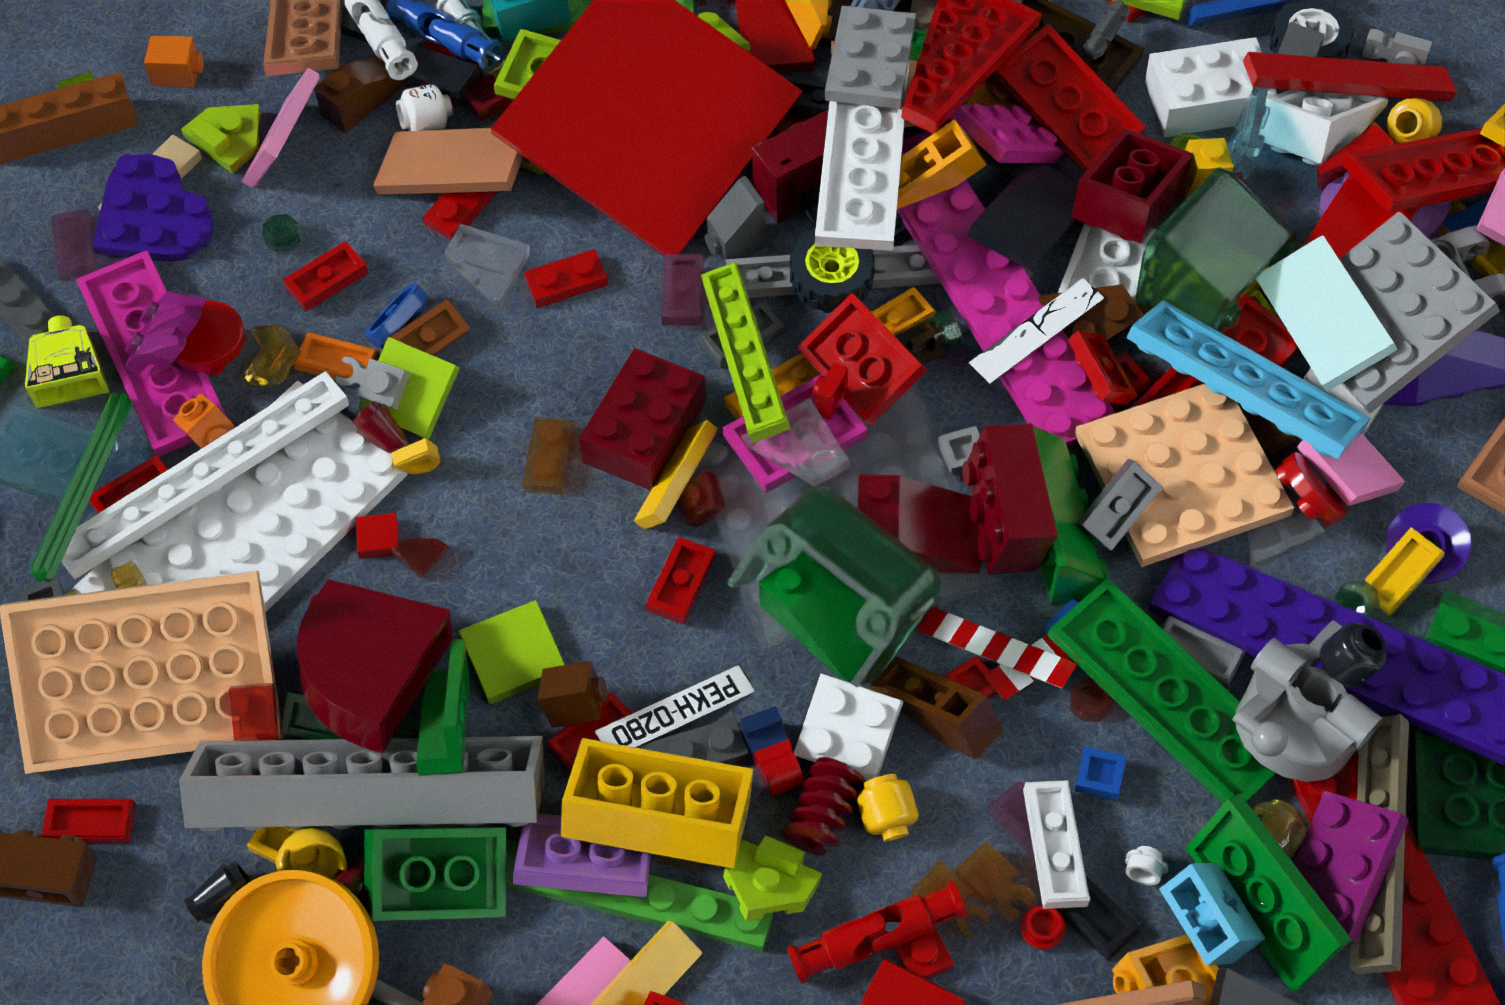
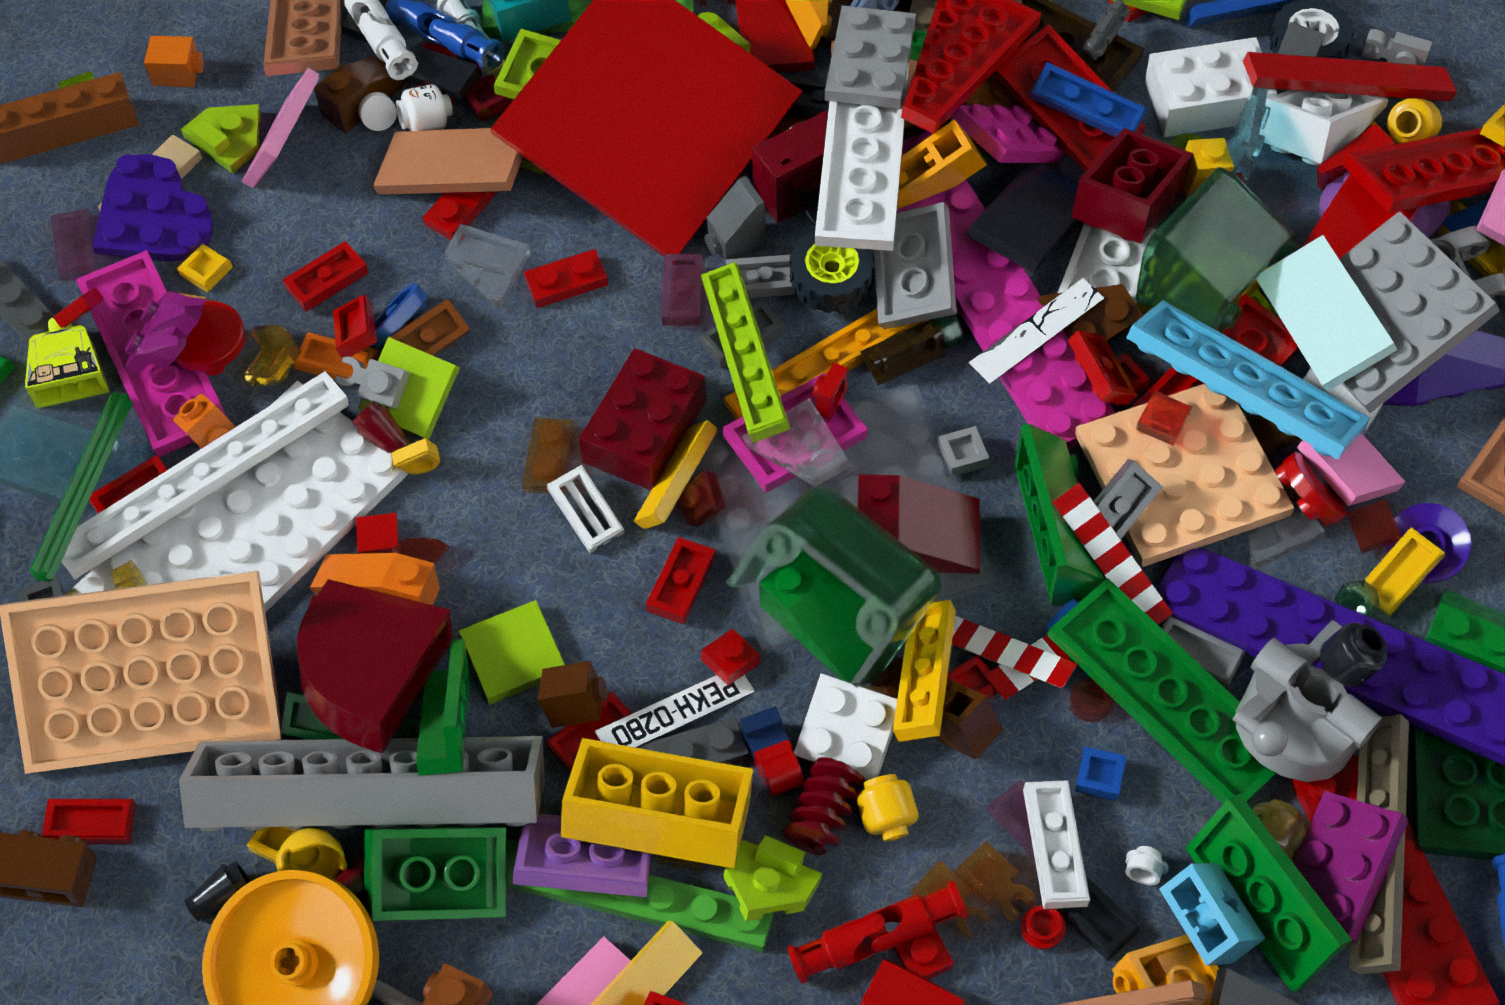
(78, 308): none -> red tile
(204, 268): none -> yellow tile
(254, 712): clear red tile -> none
(281, 232): clear green tile -> none
(354, 326): none -> red tile
(377, 111): none -> white tile
(383, 573): none -> orange slope
(603, 537): none -> white tile
(730, 657): none -> red plate
(875, 359): red plate -> none
(918, 274): none -> light grey plate
(925, 674): none -> yellow plate
(1009, 499): dark red brick -> none
(1086, 101): none -> blue tile
(1110, 552): none -> sticker
(1164, 418): none -> clear red plate
(1374, 526): none -> clear red tile

